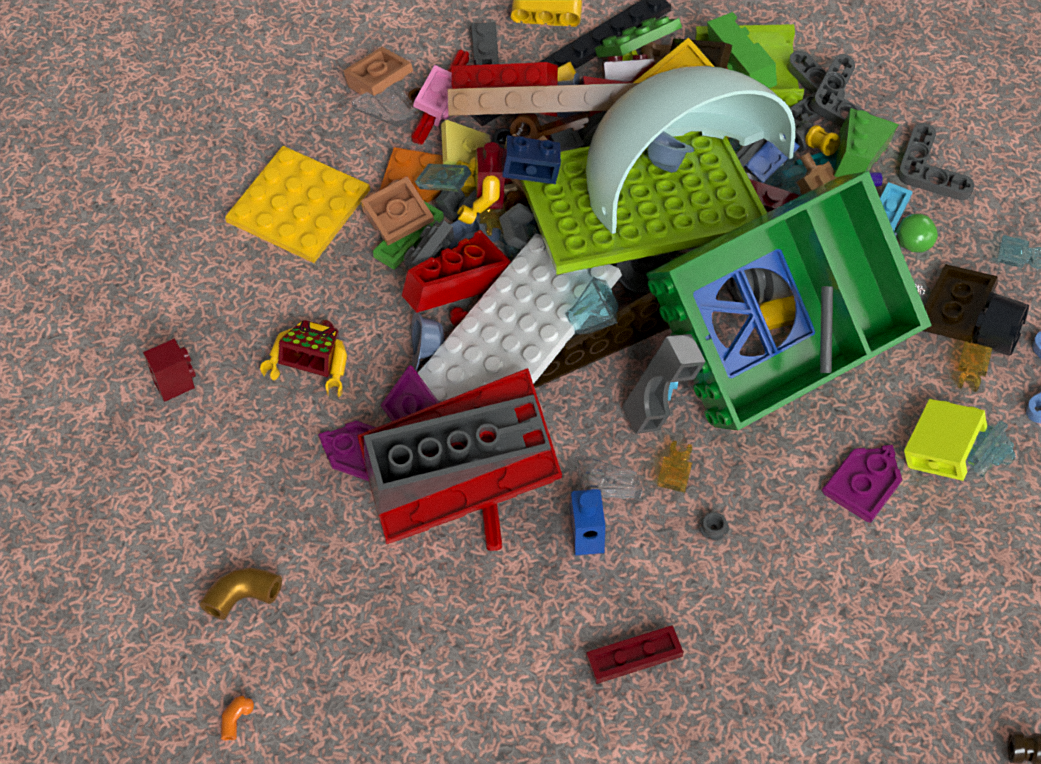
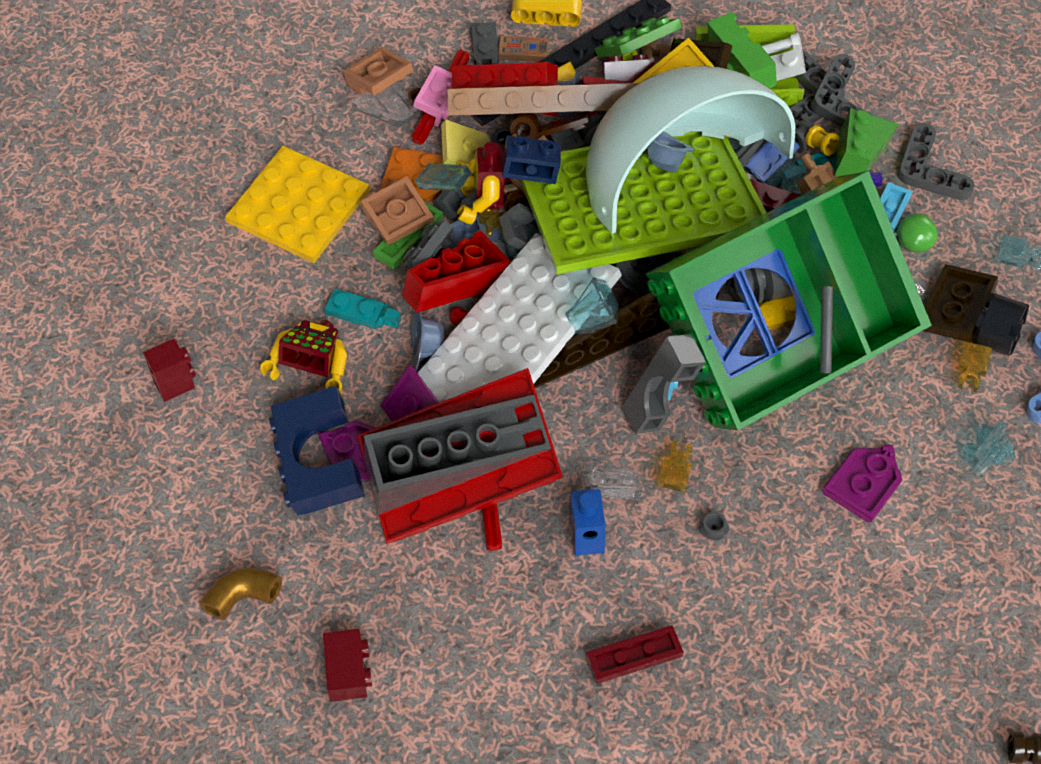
(238, 706): orange arm -> none
(294, 424): none -> dark blue arch
(345, 665): none -> dark red brick
(361, 310): none -> teal hinge
(523, 48): none -> medium nougat tile
(790, 62): none -> white plate
(944, 438): neon yellow panel -> none

